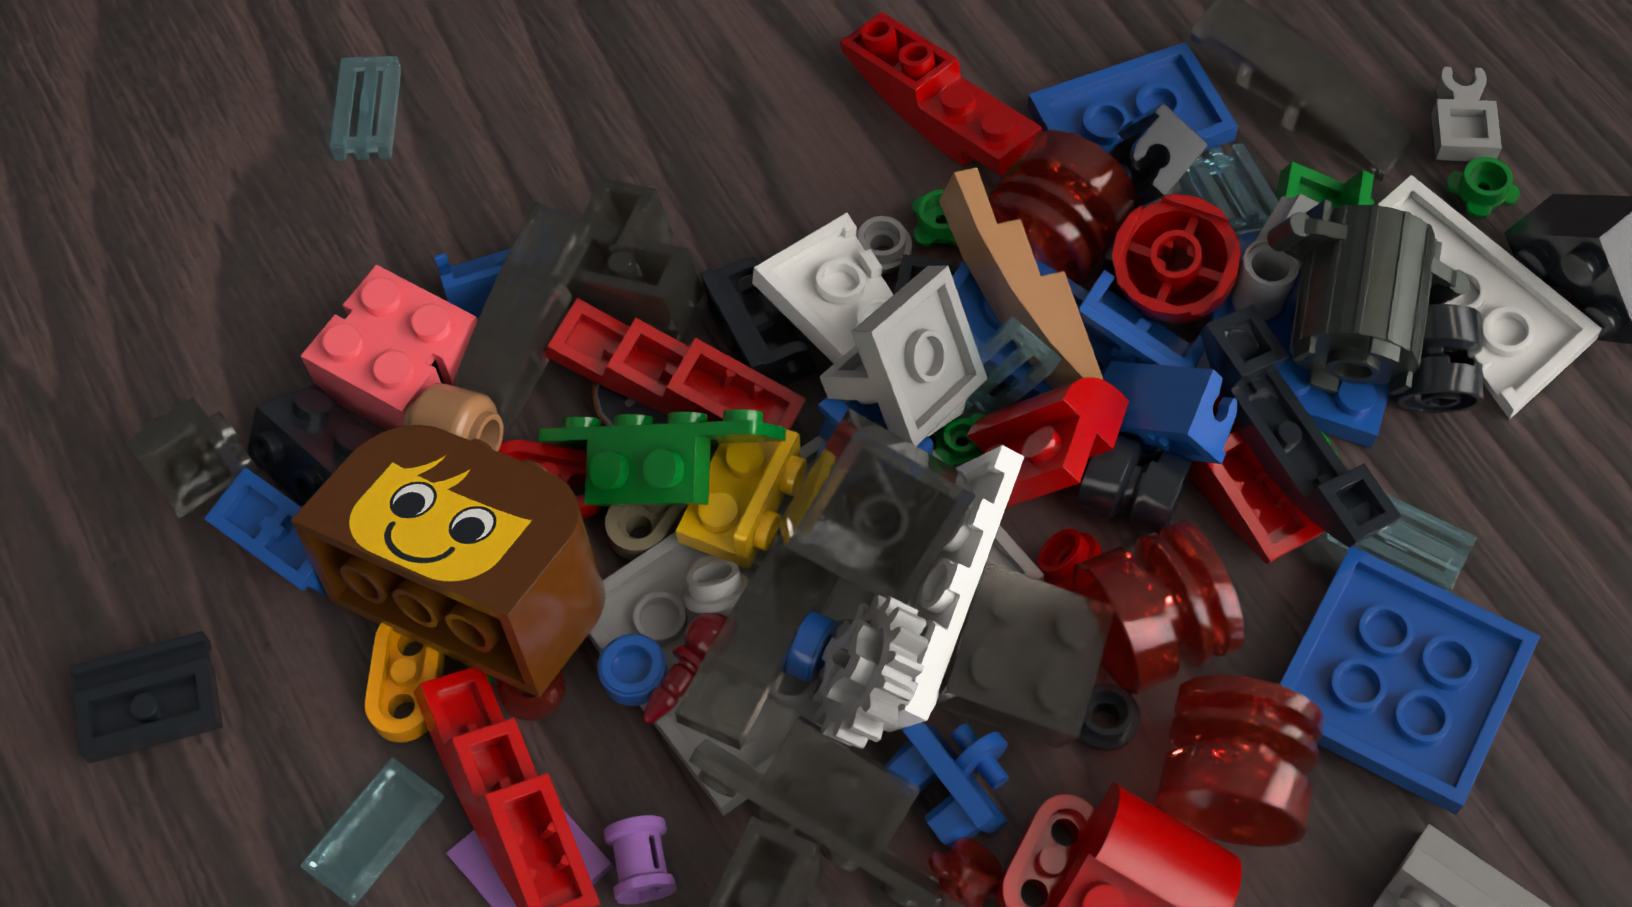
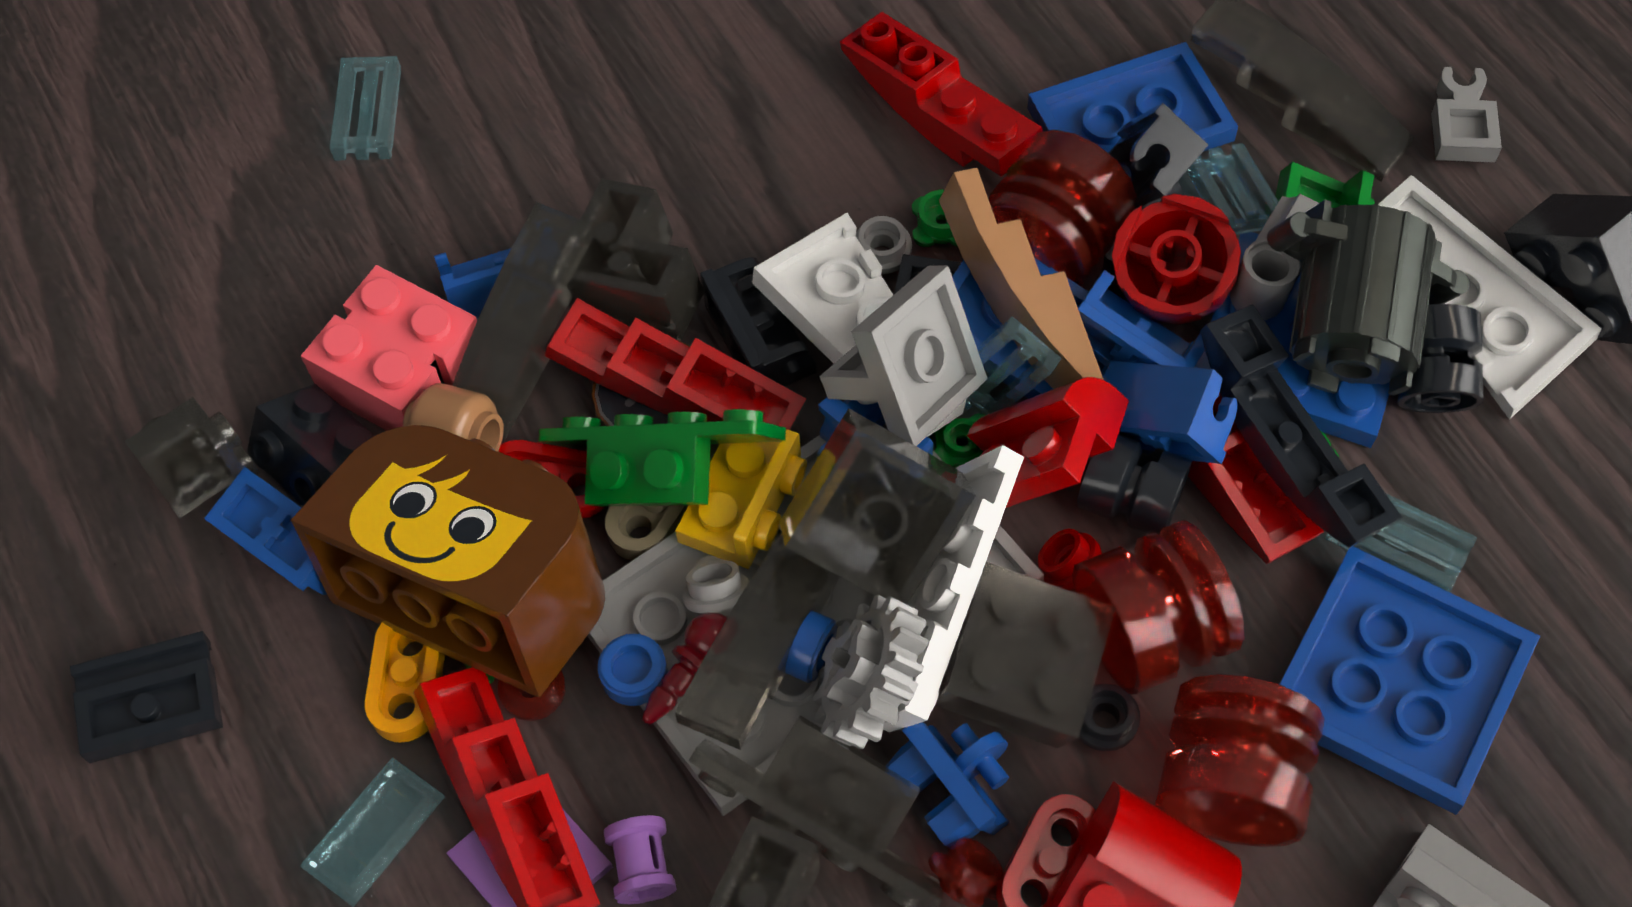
(1486, 174): green plate -> none

